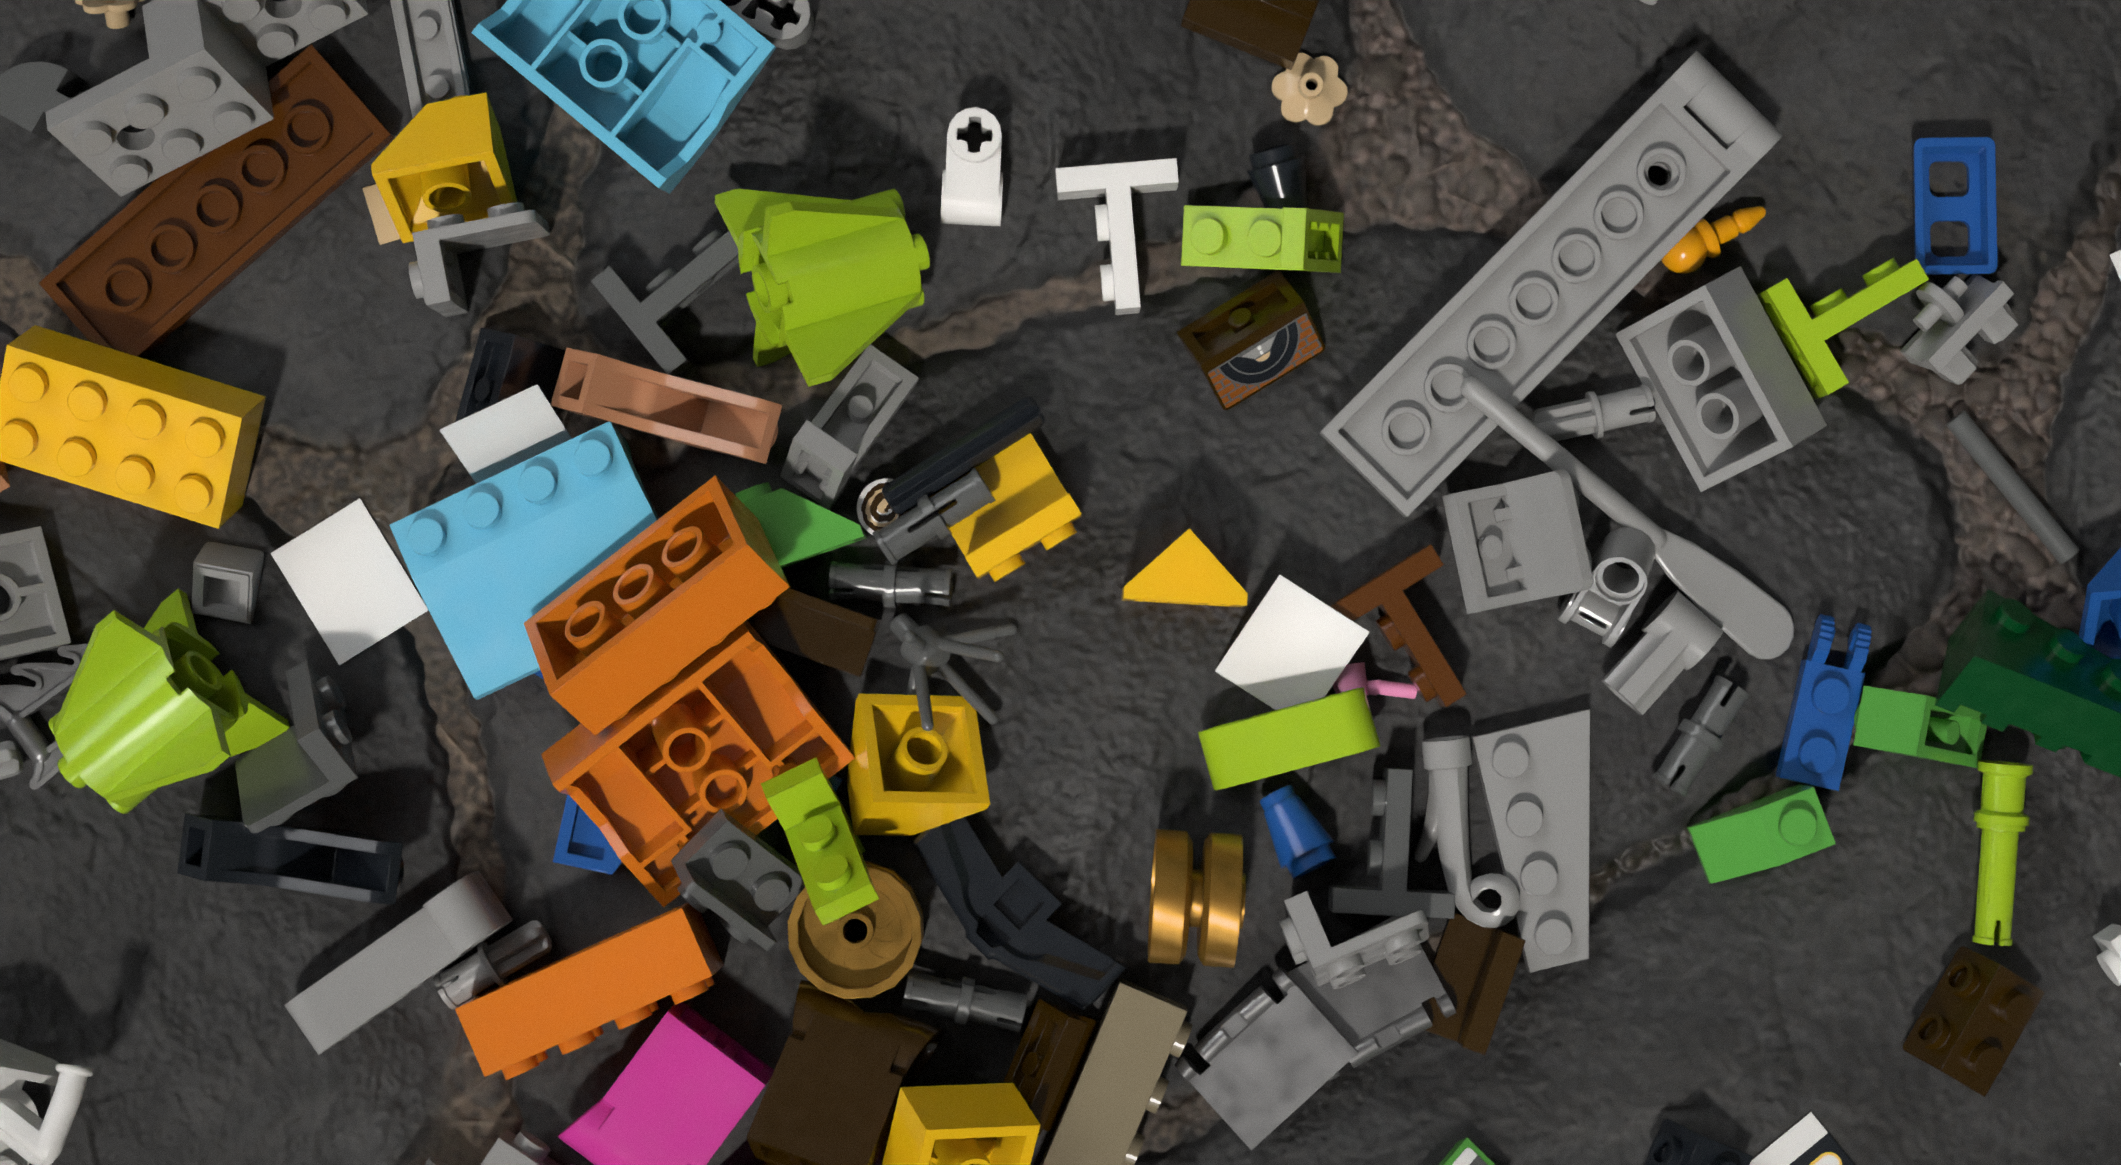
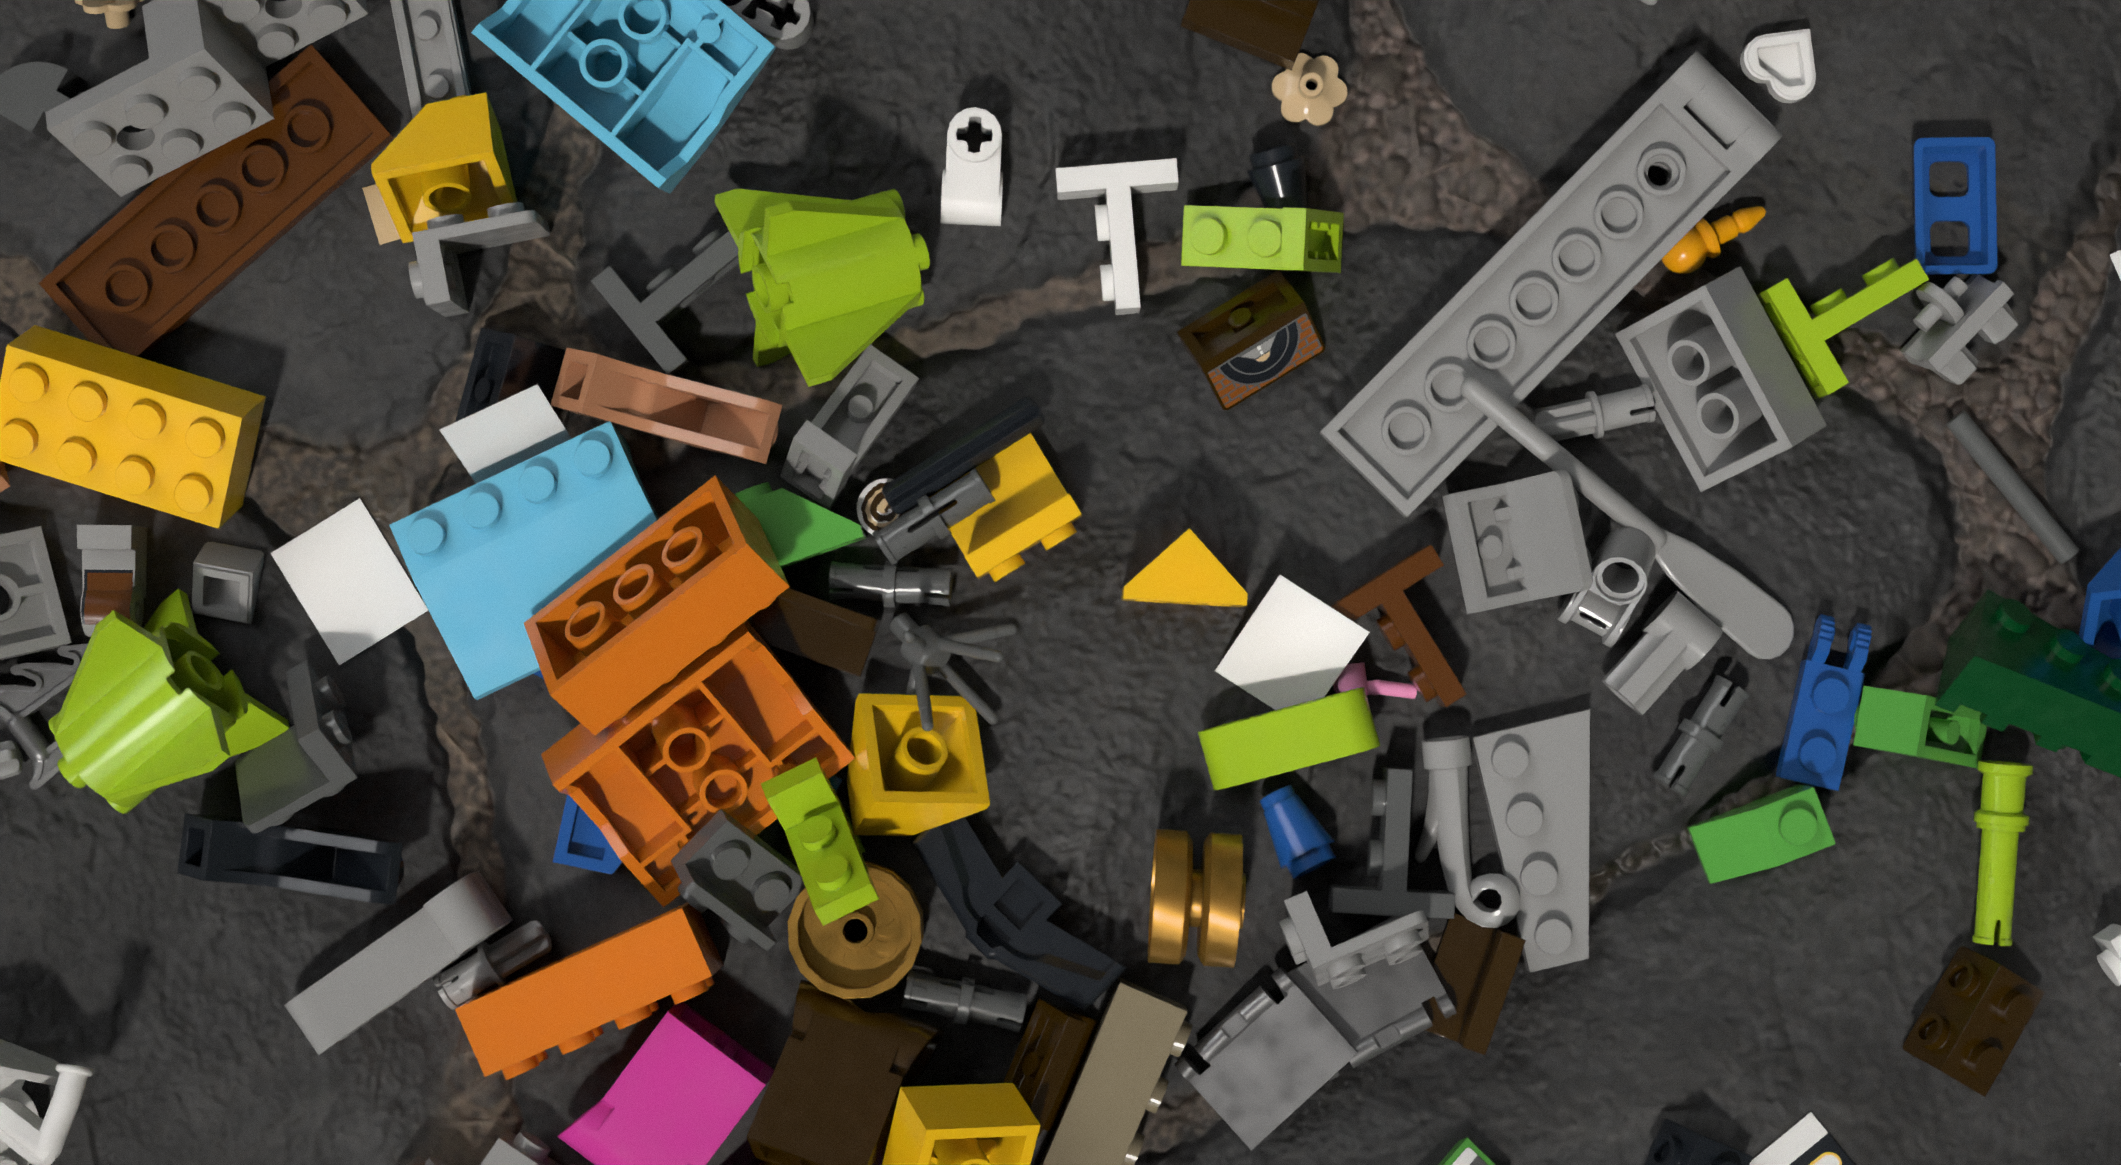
(112, 572): none -> light grey leg
(1782, 63): none -> white tile

